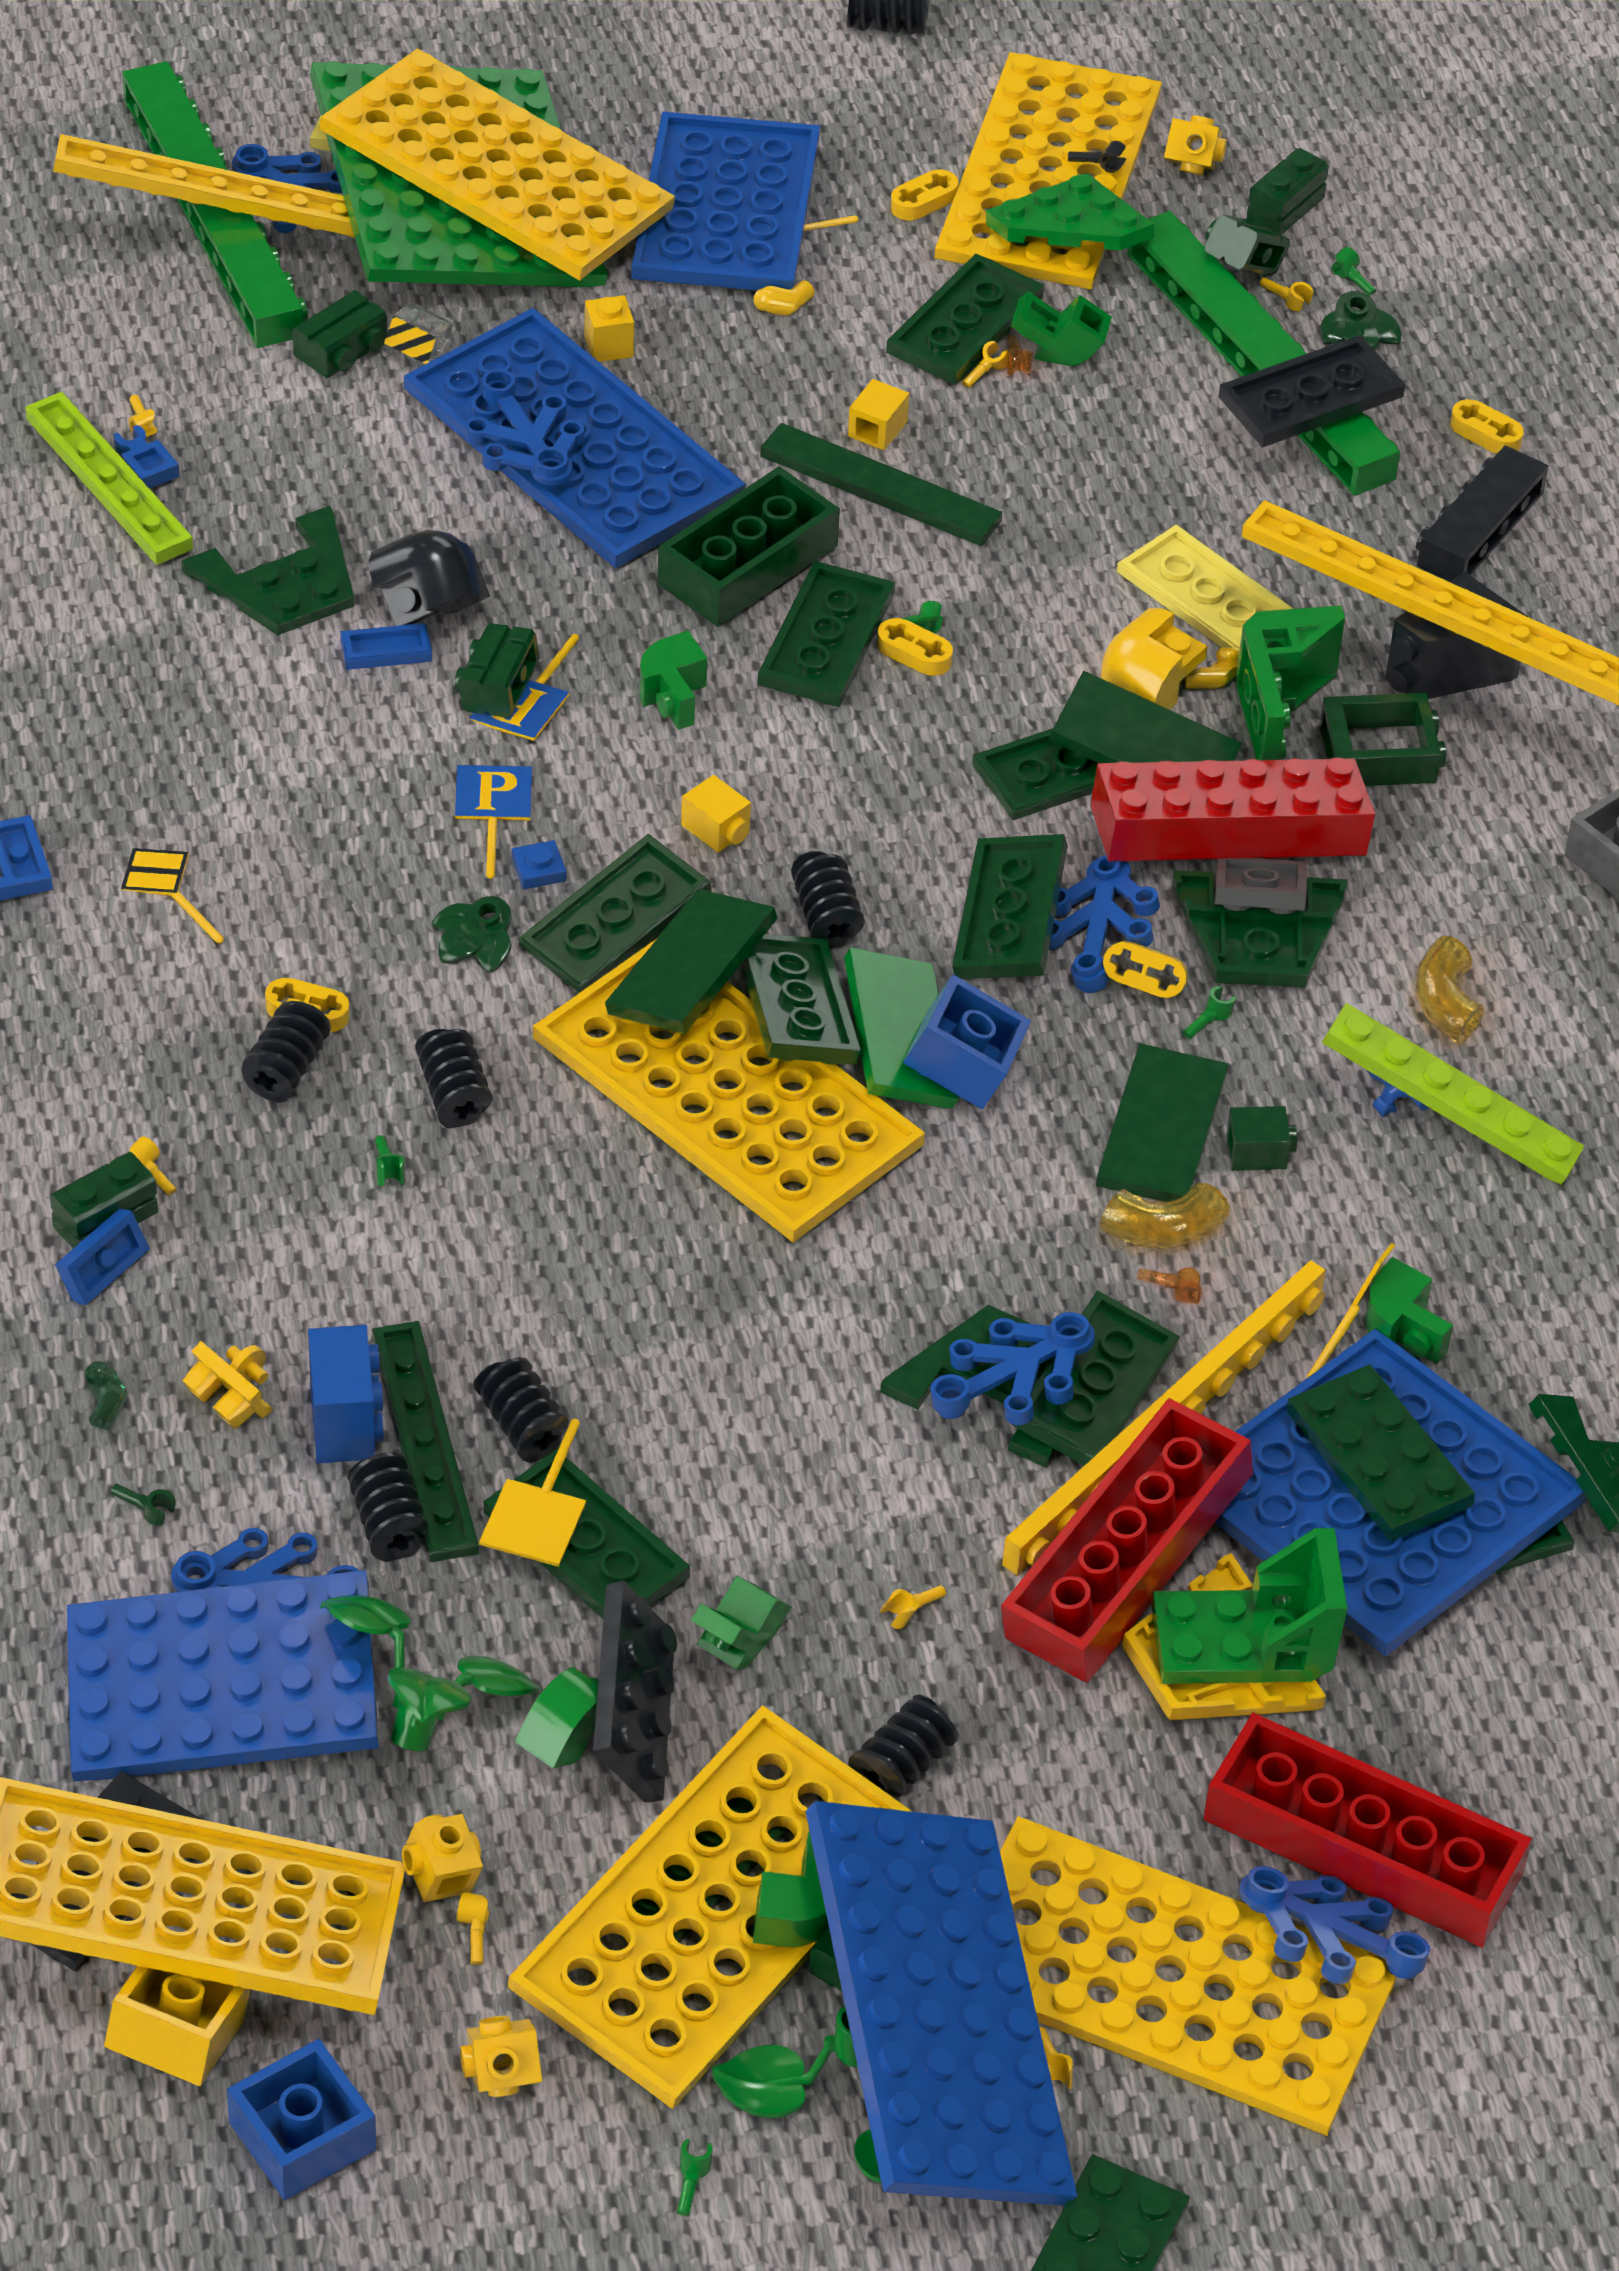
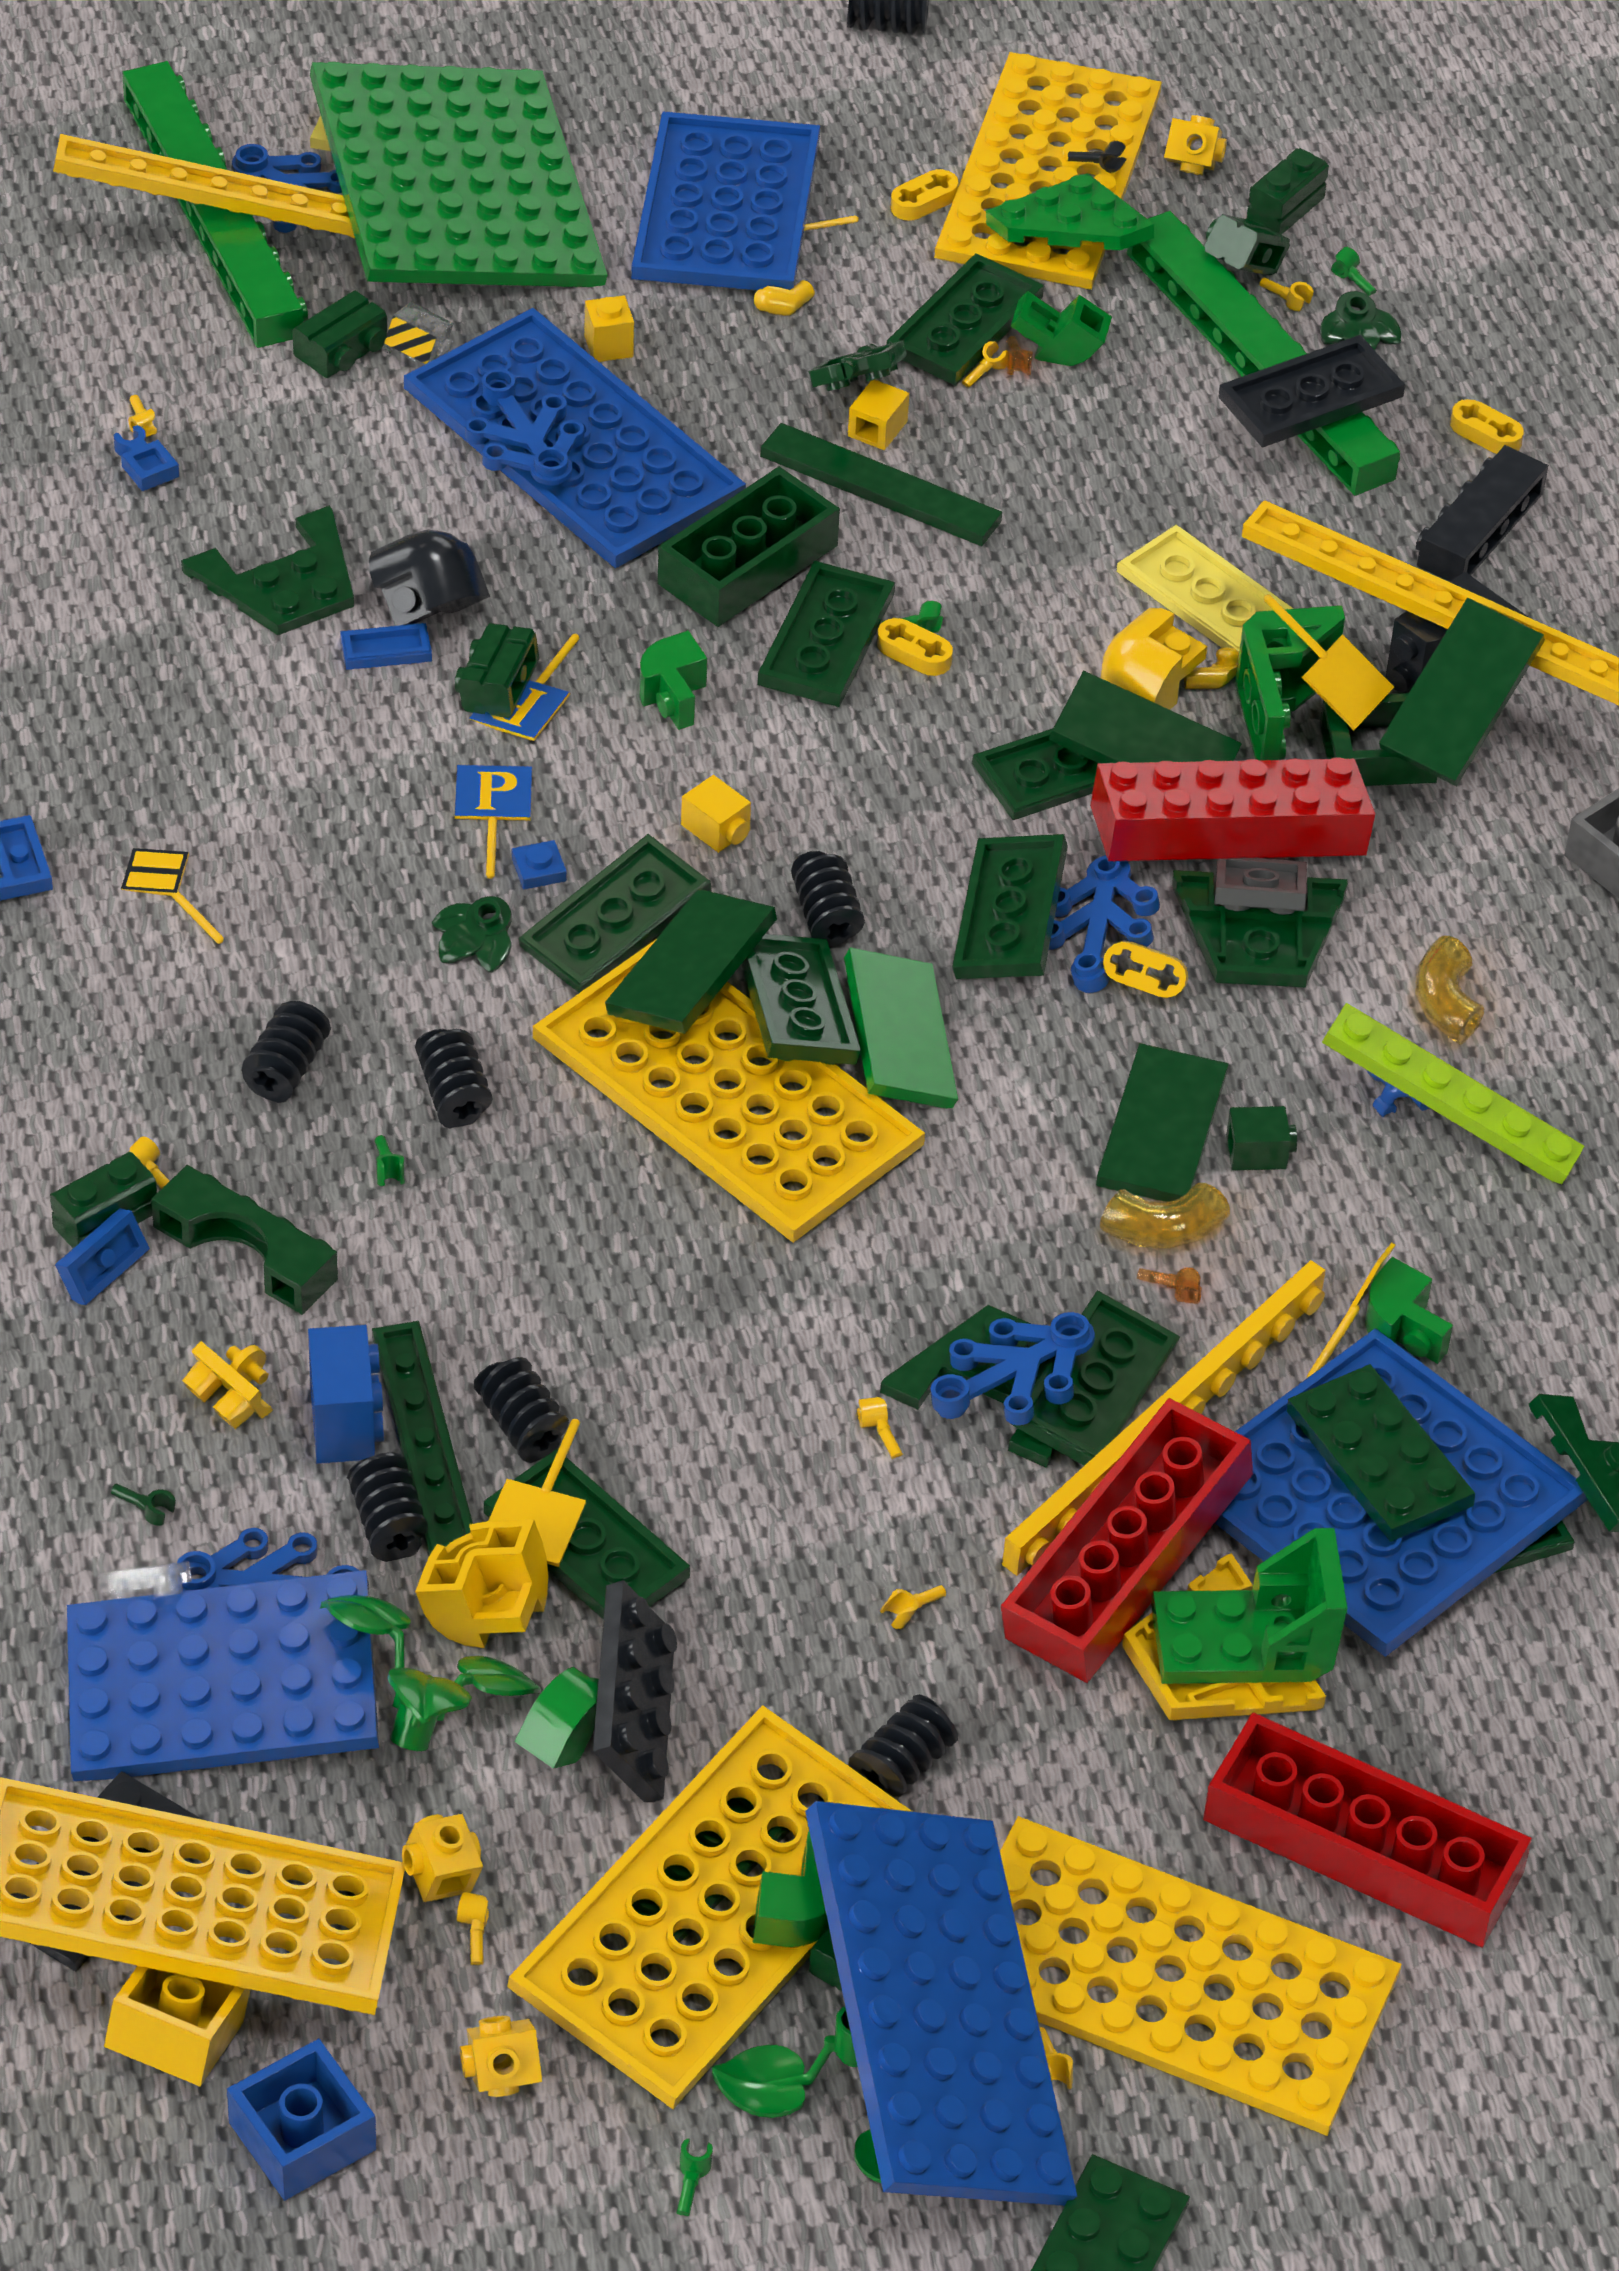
(108, 1392): clear green arm -> none
(109, 478): lime plate -> none
(162, 1578): none -> clear plate
(202, 1210): none -> dark green arch
(312, 994): yellow beam -> none
(485, 1582): none -> yellow brick
(489, 132): yellow piece -> none
(741, 1623): green brick -> none
(868, 361): none -> dark green plate
(874, 1413): none -> yellow hand
(967, 1041): blue brick -> none
(1215, 1010): green hand -> none
(1272, 1894): blue plant -> none
(1341, 674): none -> yellow piece
(1461, 691): none -> dark green tile

